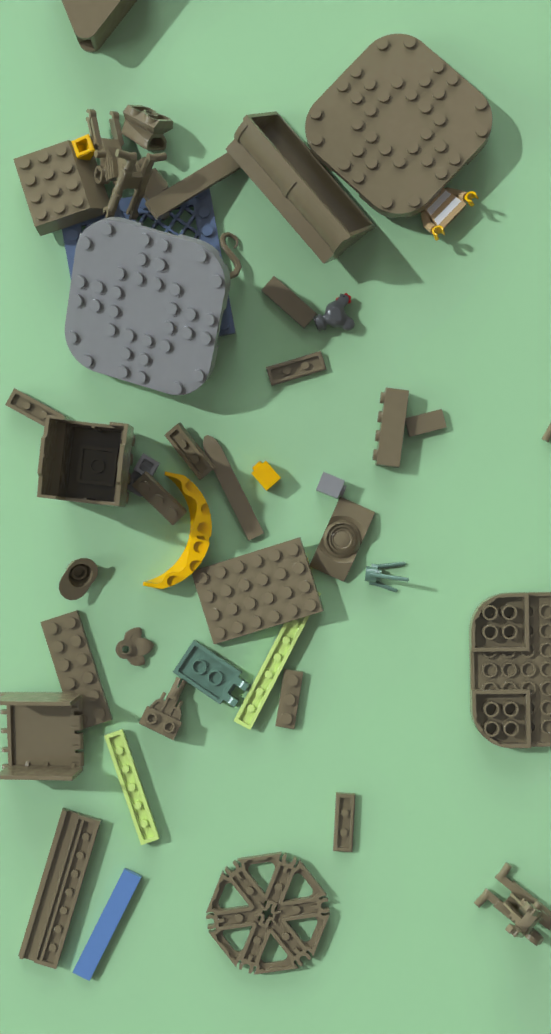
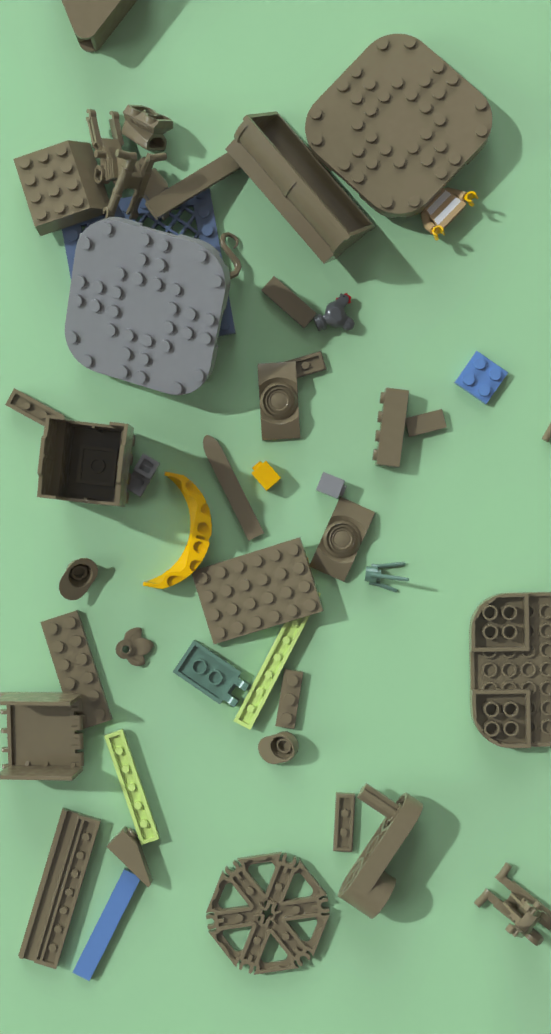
(83, 147): yellow slope -> none
(129, 851): none -> dark tan slope
(159, 498): dark tan plate -> none
(164, 715): dark tan brick -> none
(190, 451): dark tan plate -> none
(278, 400): none -> dark tan slope
(278, 747): none -> dark tan cap
(367, 884): none -> dark tan beam
(481, 377): none -> medium blue plate

